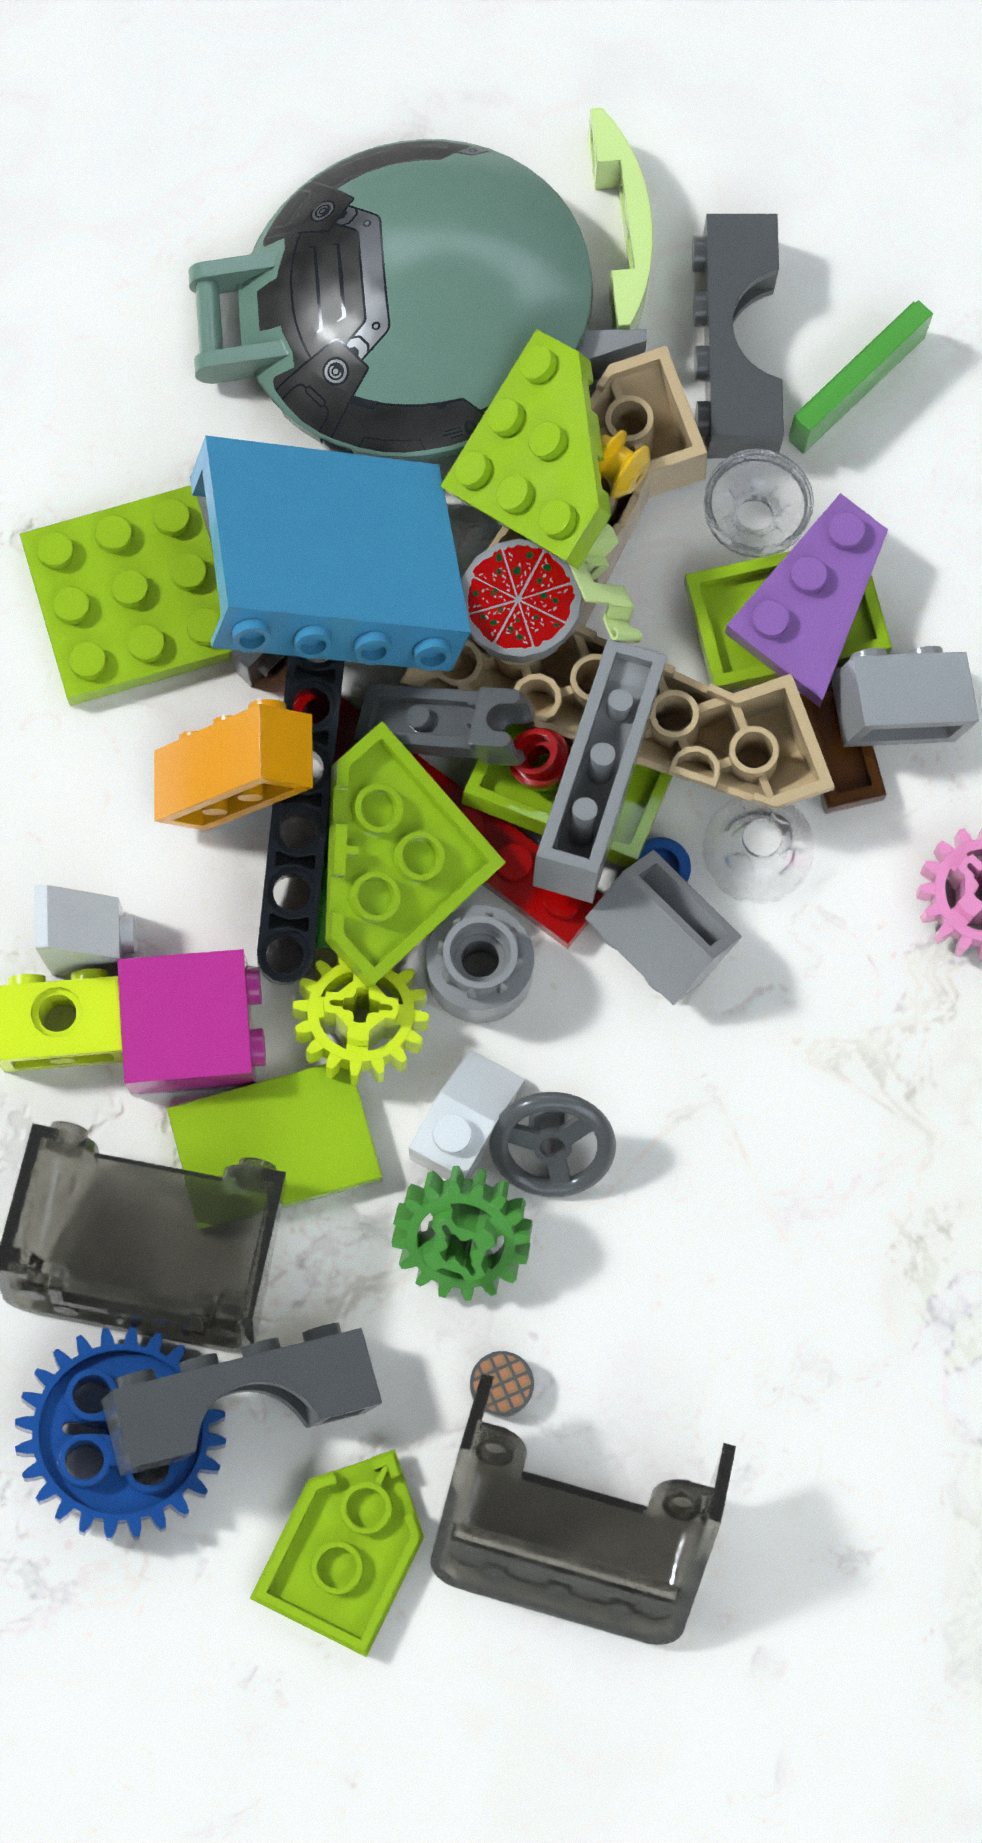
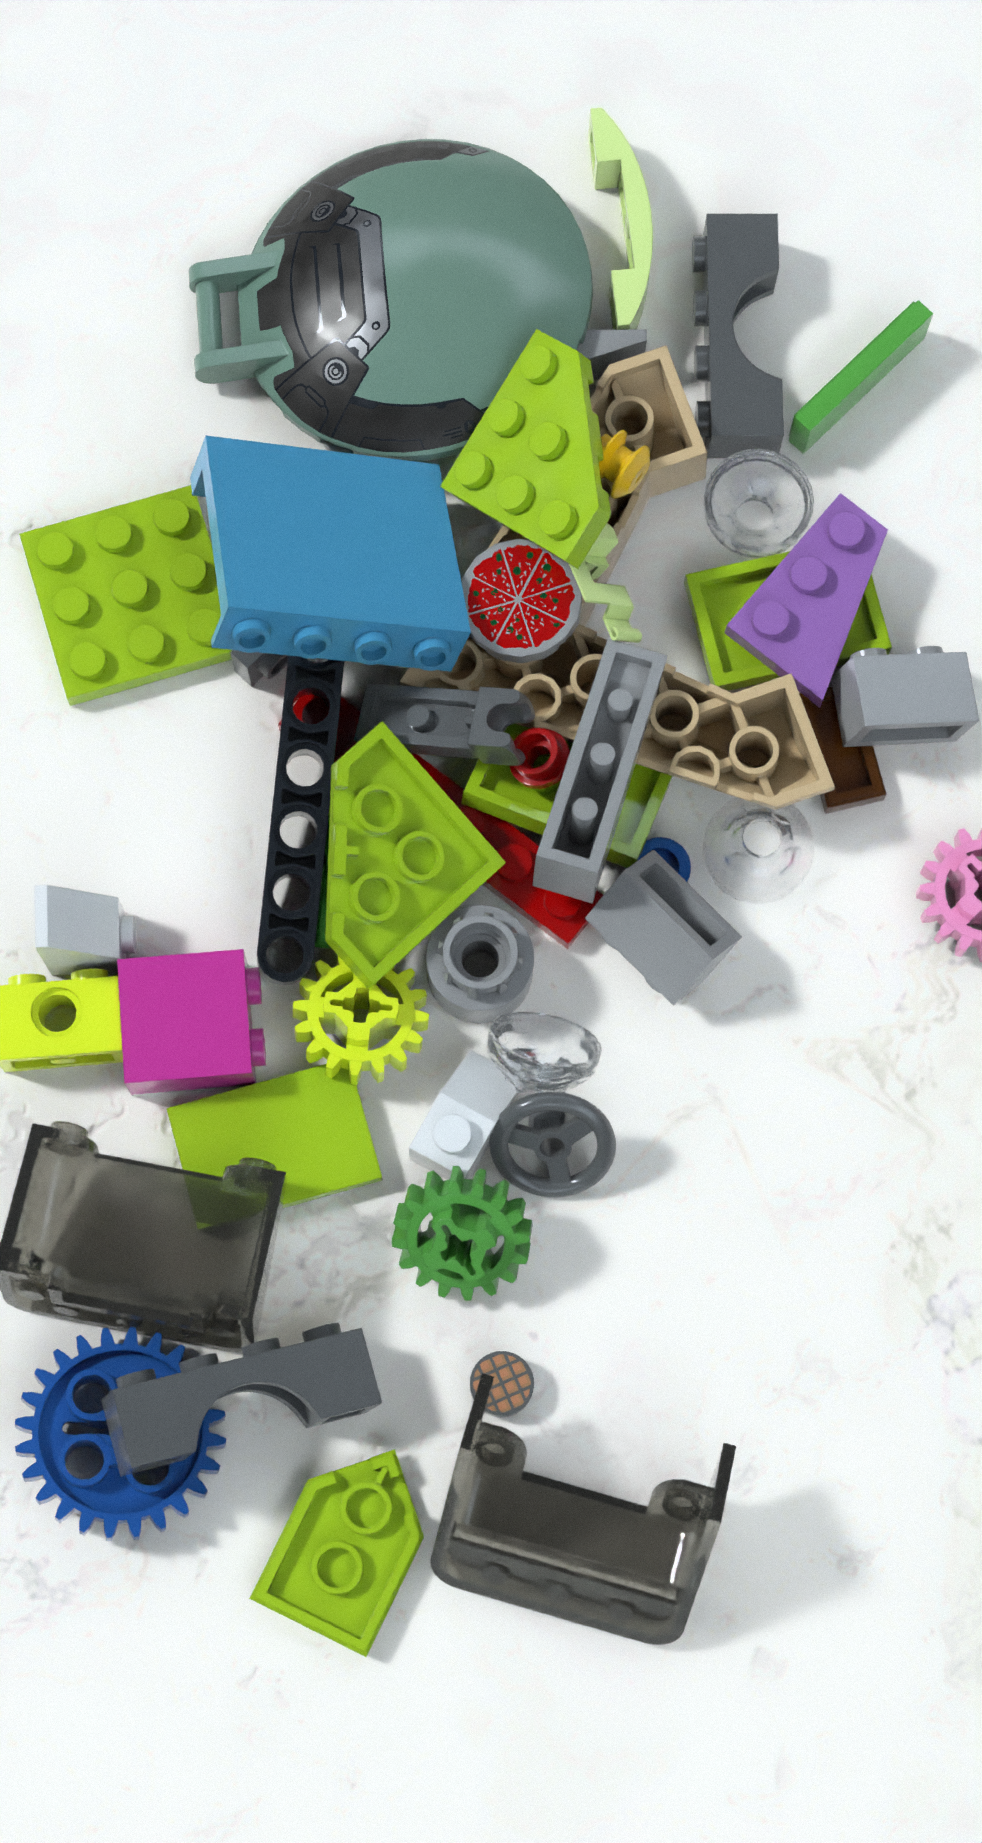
(233, 766): light orange brick -> none
(542, 1052): none -> clear piece

